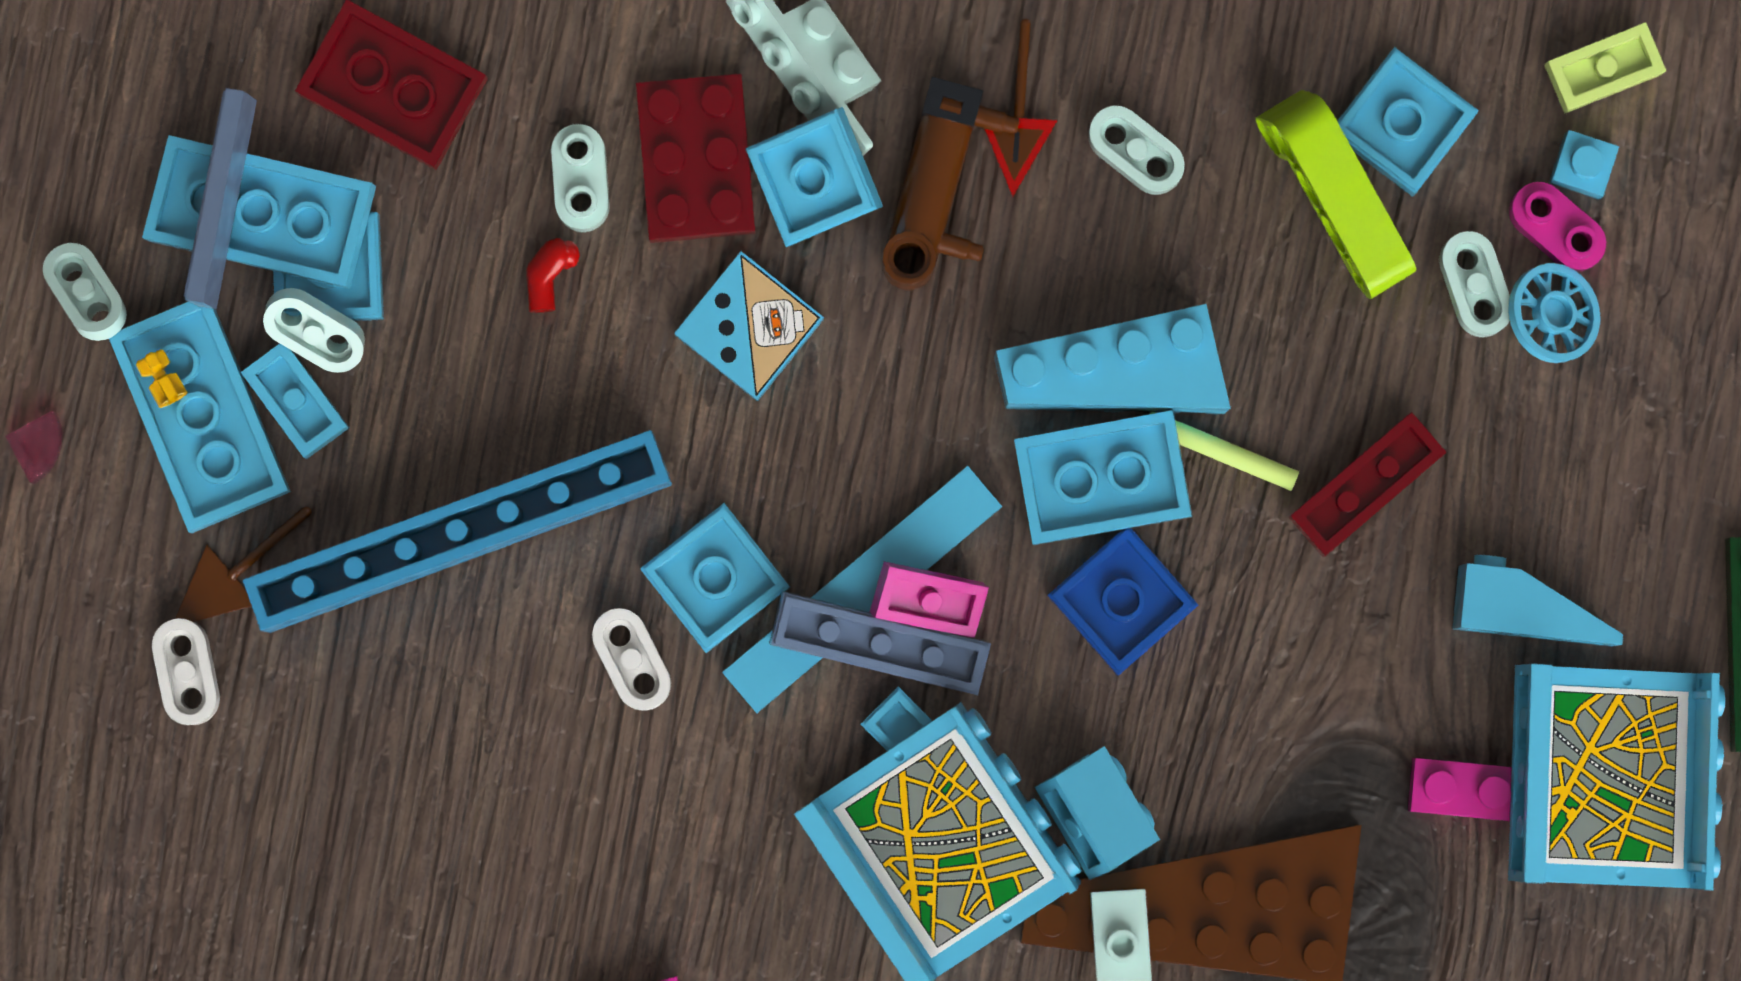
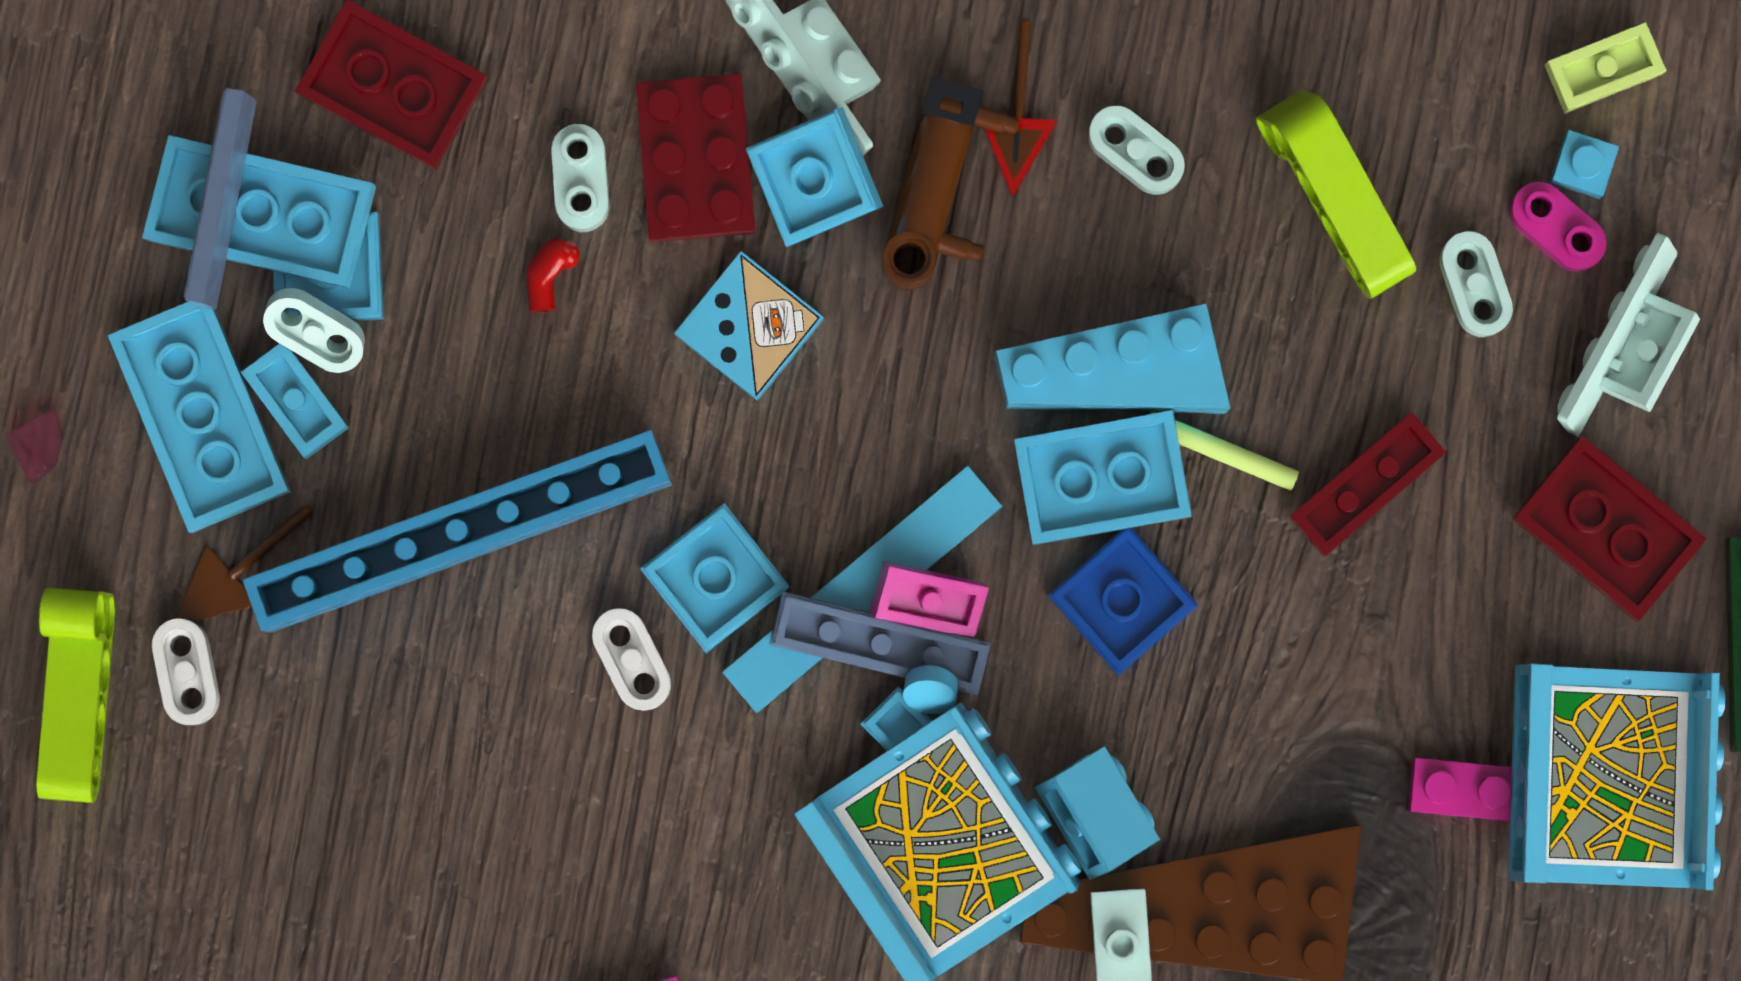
(75, 692): none -> lime beam
(85, 295): light aqua plate -> none
(166, 387): yellow piece -> none
(930, 689): none -> medium azure tile
(1405, 121): medium azure tile -> none
(1517, 604): medium azure slope -> none
(1554, 313): medium azure wheel -> none
(1609, 528): none -> dark red plate
(1636, 346): none -> light aqua bracket

